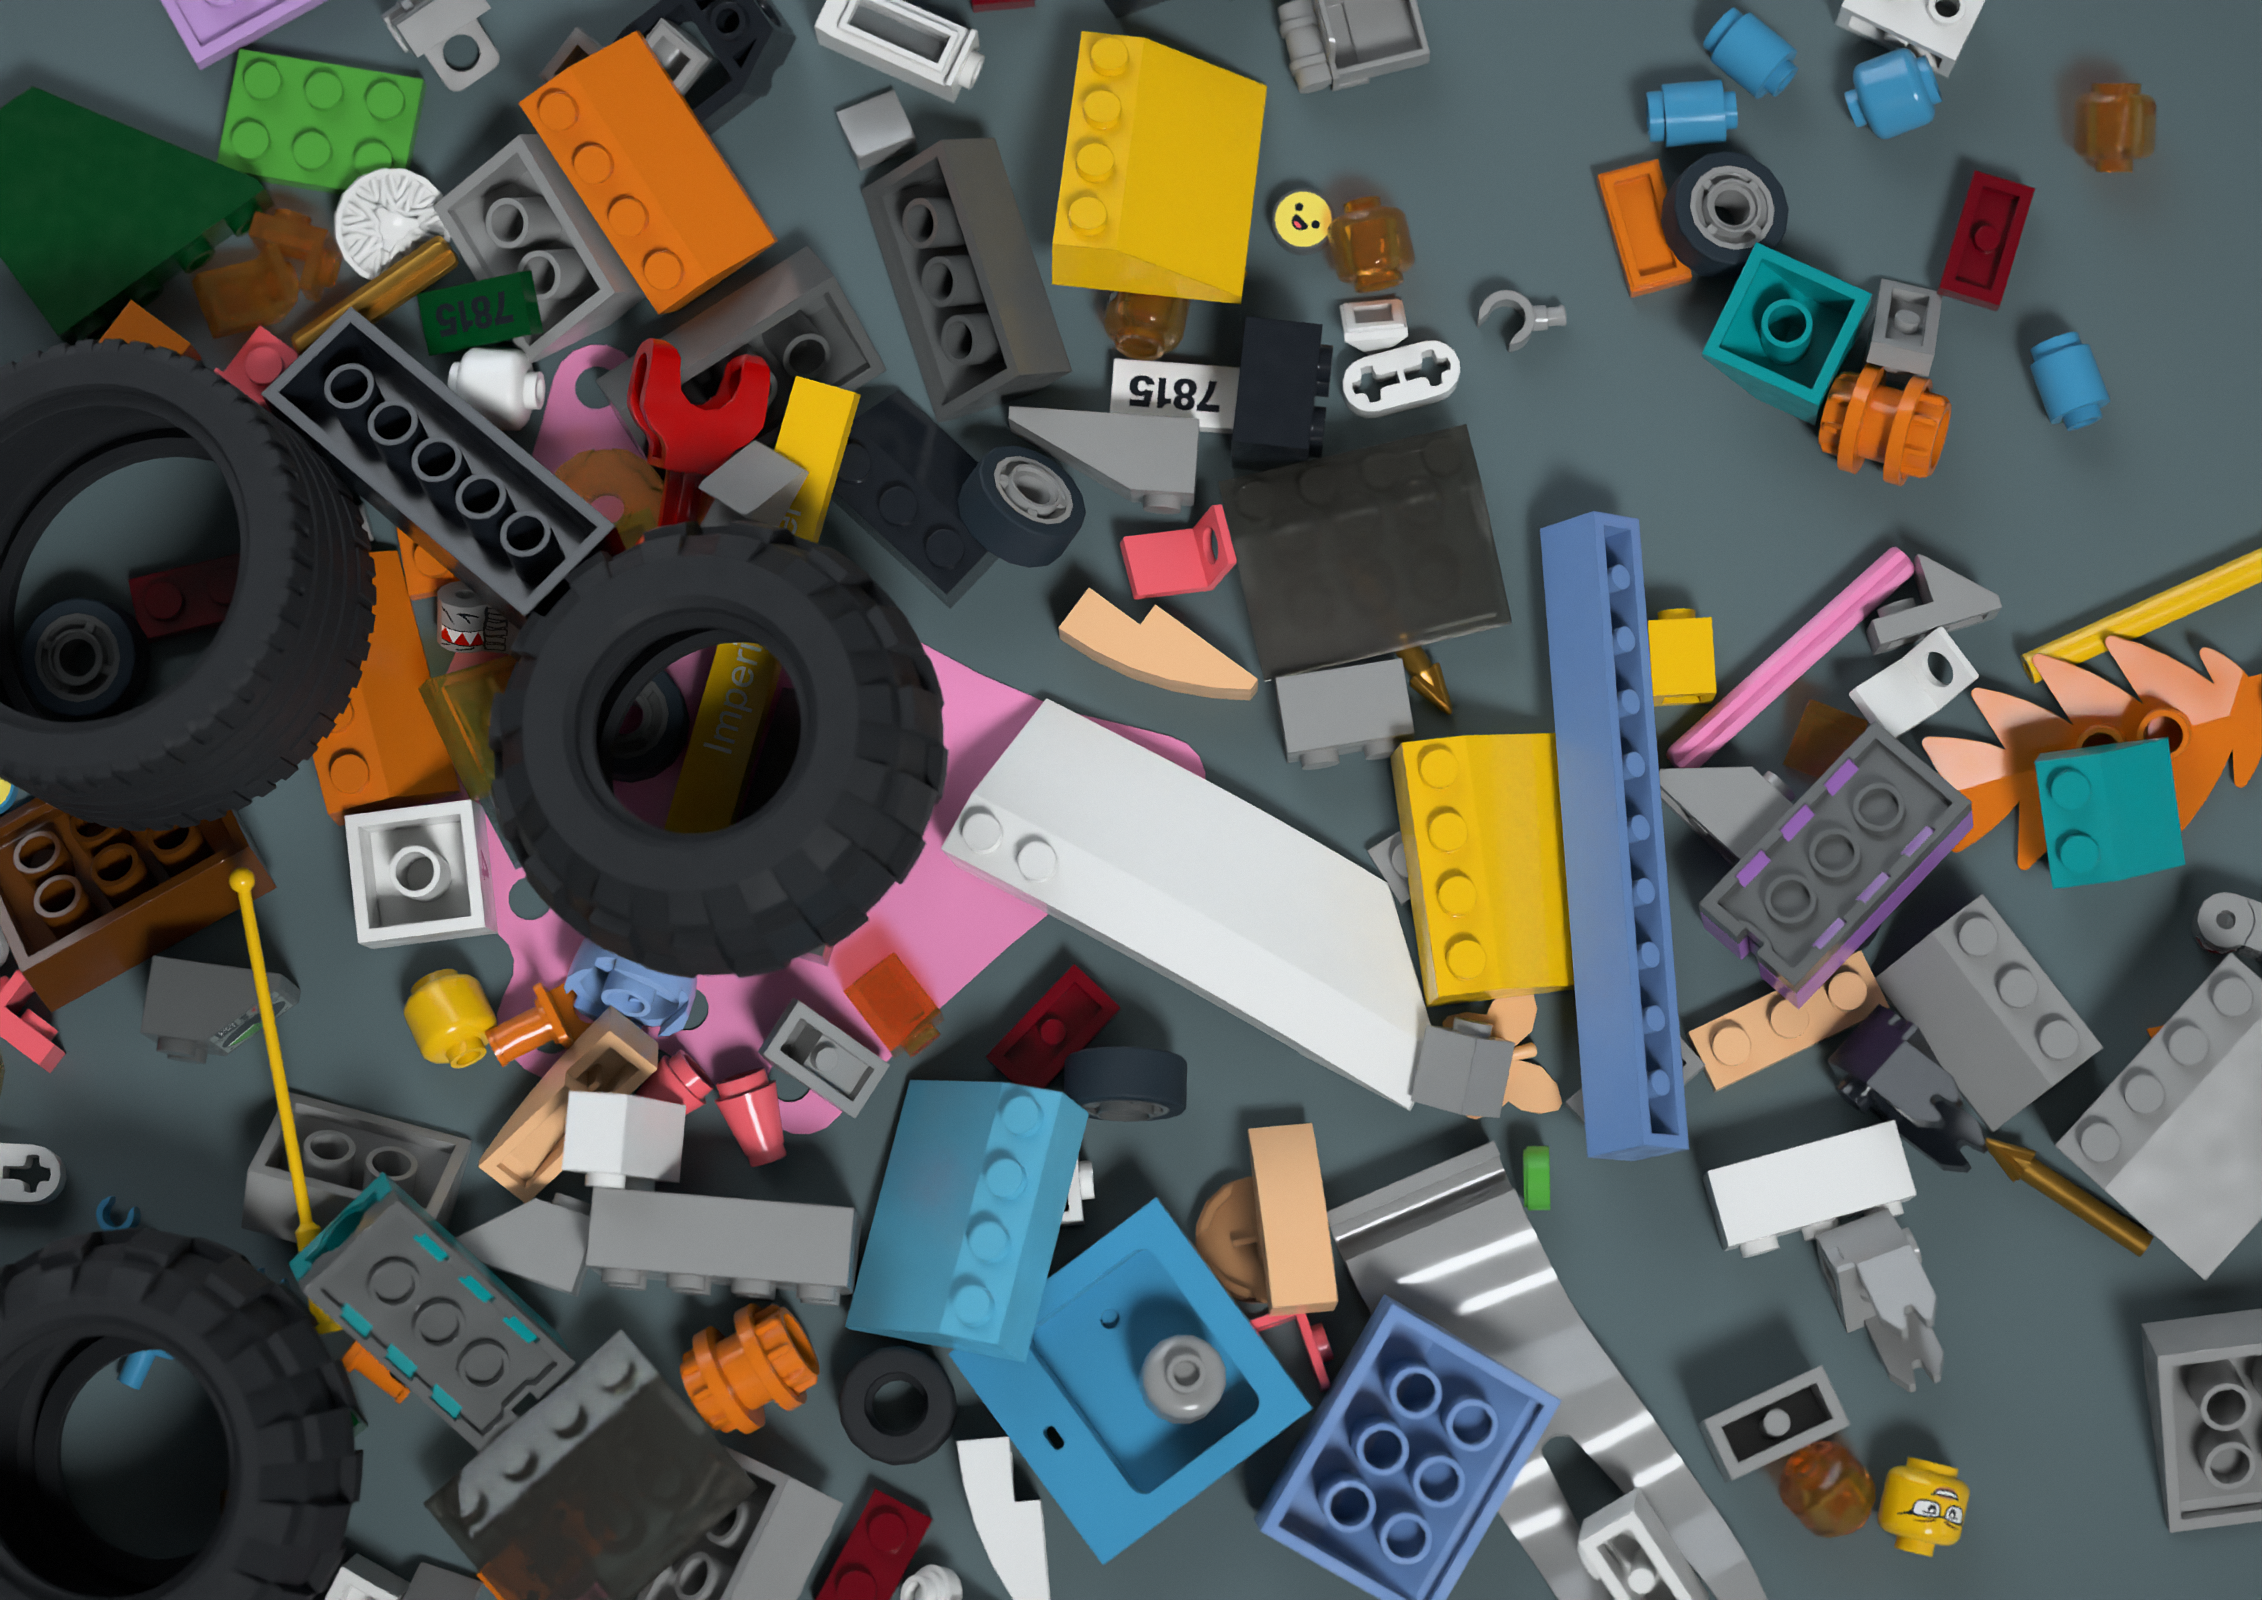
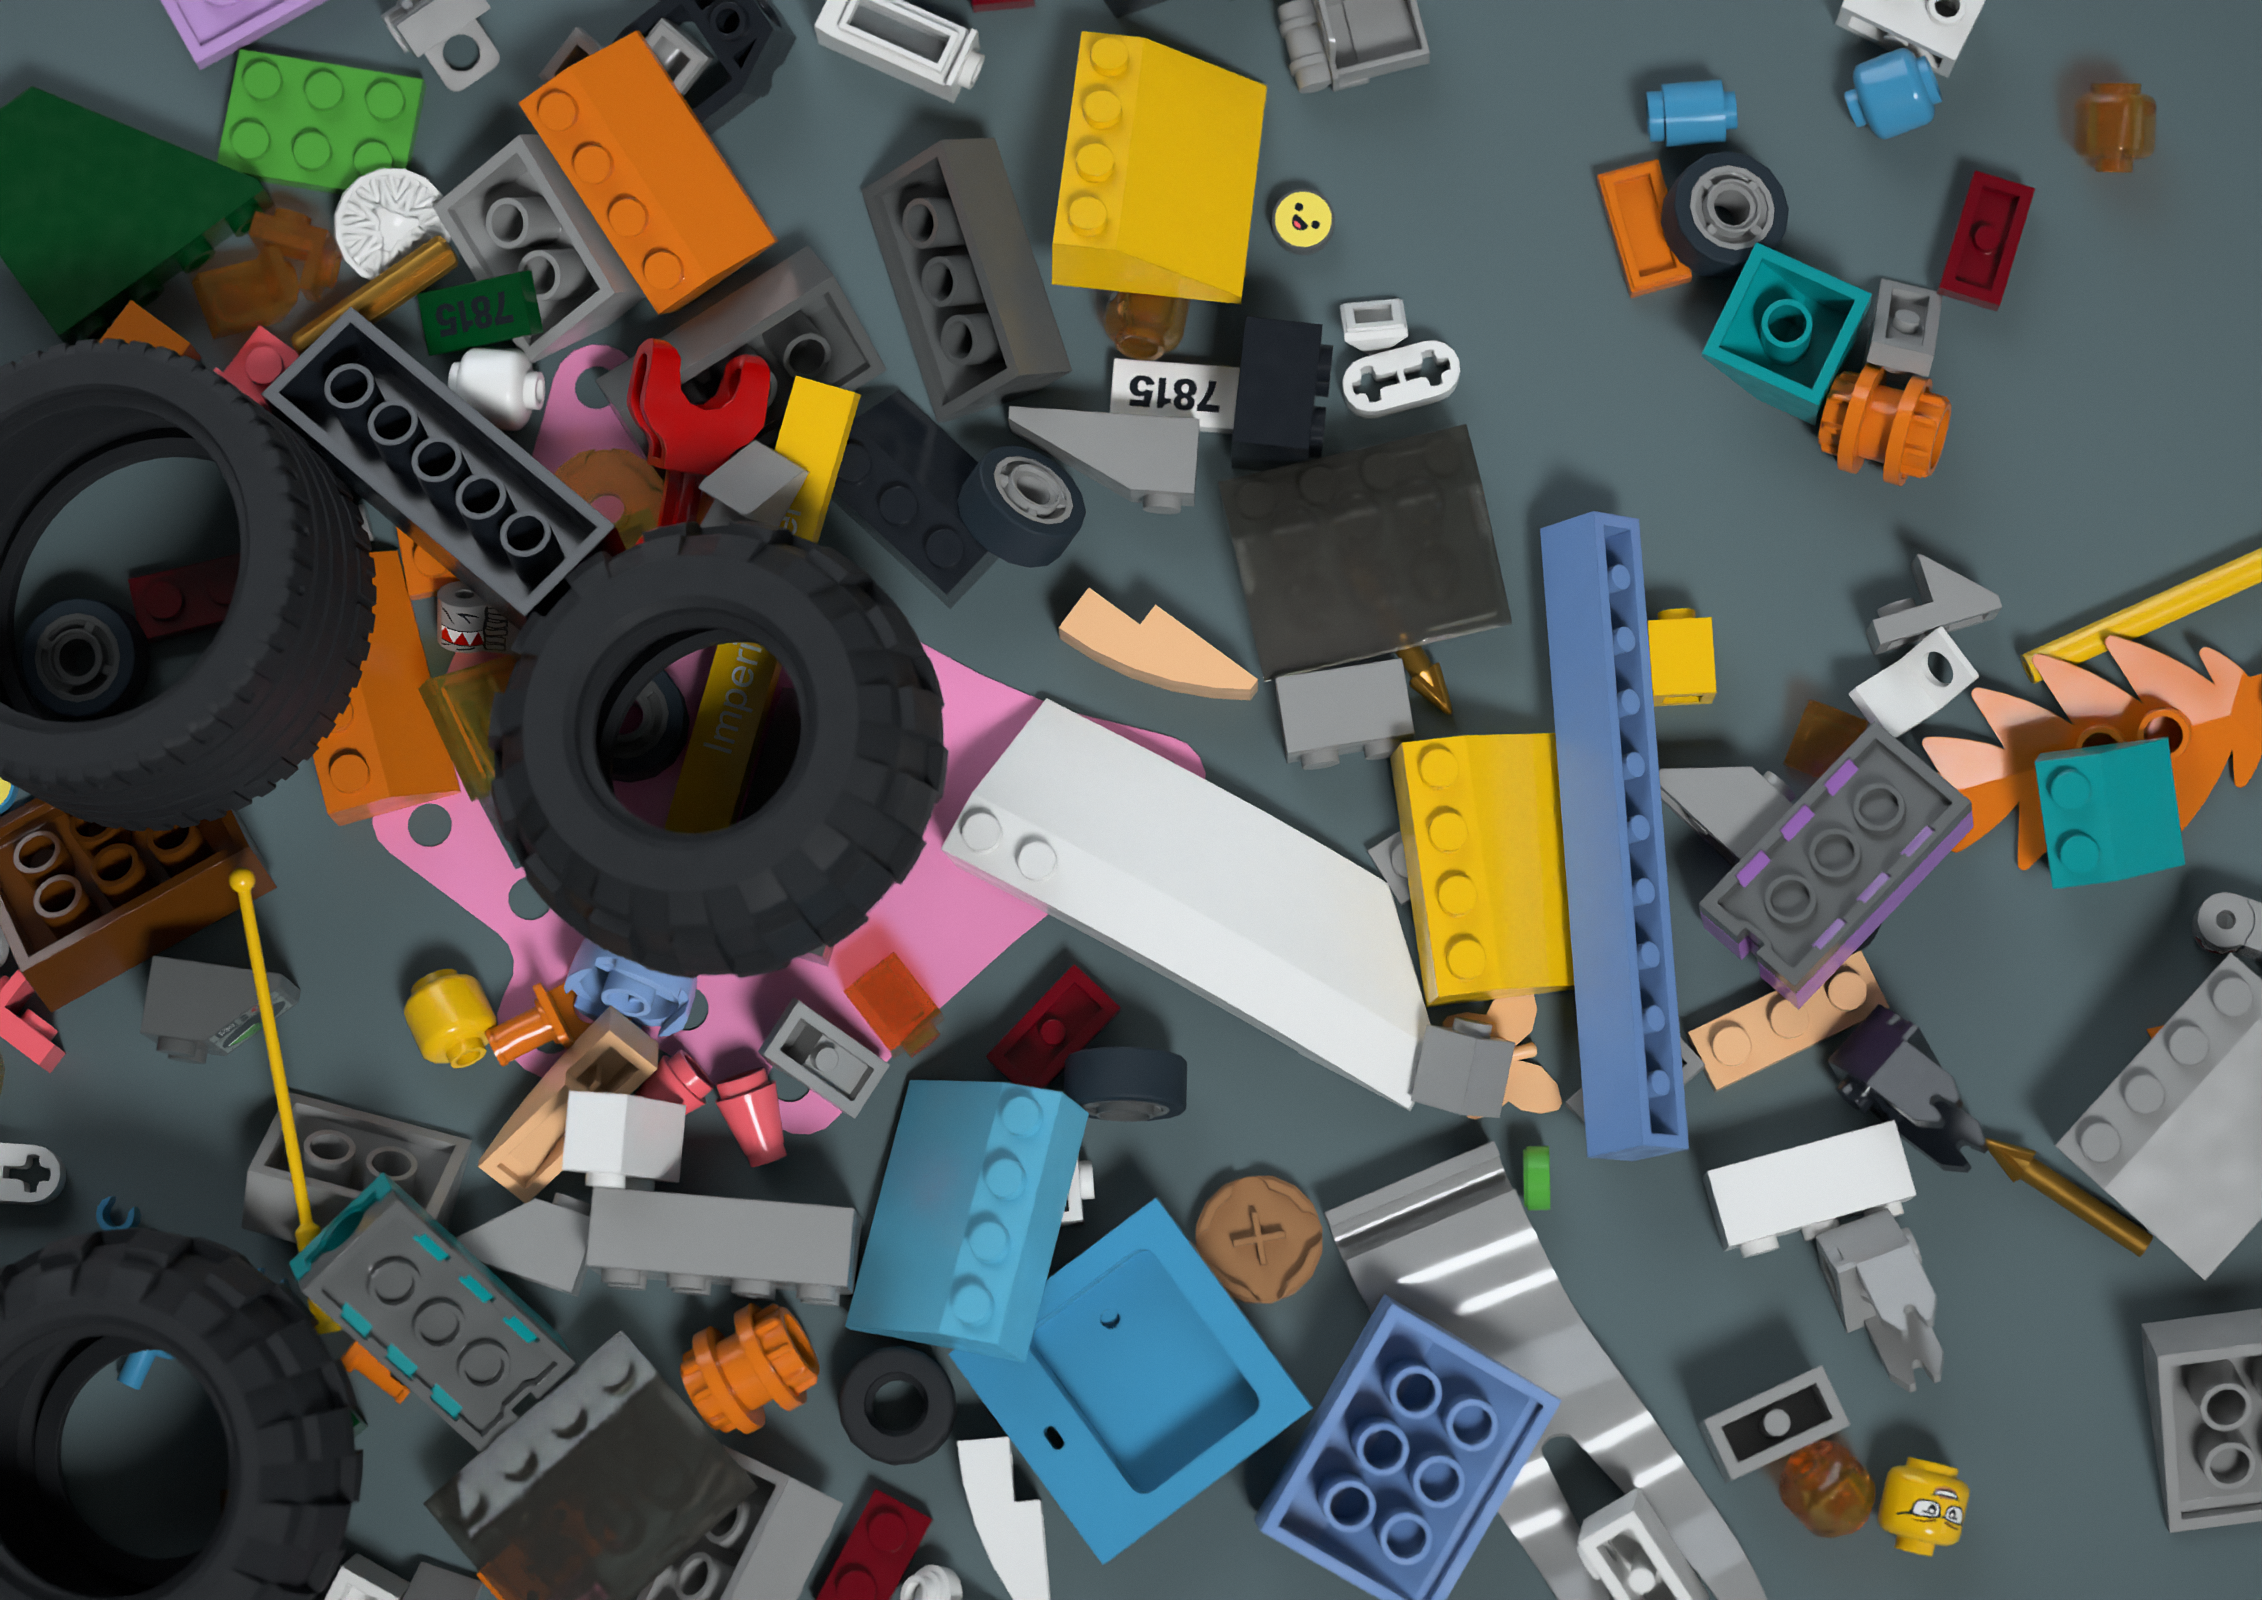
(421, 874): white brick -> none
(877, 130): light grey slope -> none
(1179, 559): coral bracket -> none
(1182, 1379): light grey head -> none
(1292, 1220): light nougat slope -> none
(1313, 1338): coral bracket -> none
(1370, 245): clear orange head -> none
(1534, 317): light grey piece -> none
(1751, 53): dark azure brick -> none
(1791, 660): bright pink axle -> none
(1988, 1013): light grey slope -> none
(2068, 381): dark azure brick -> none

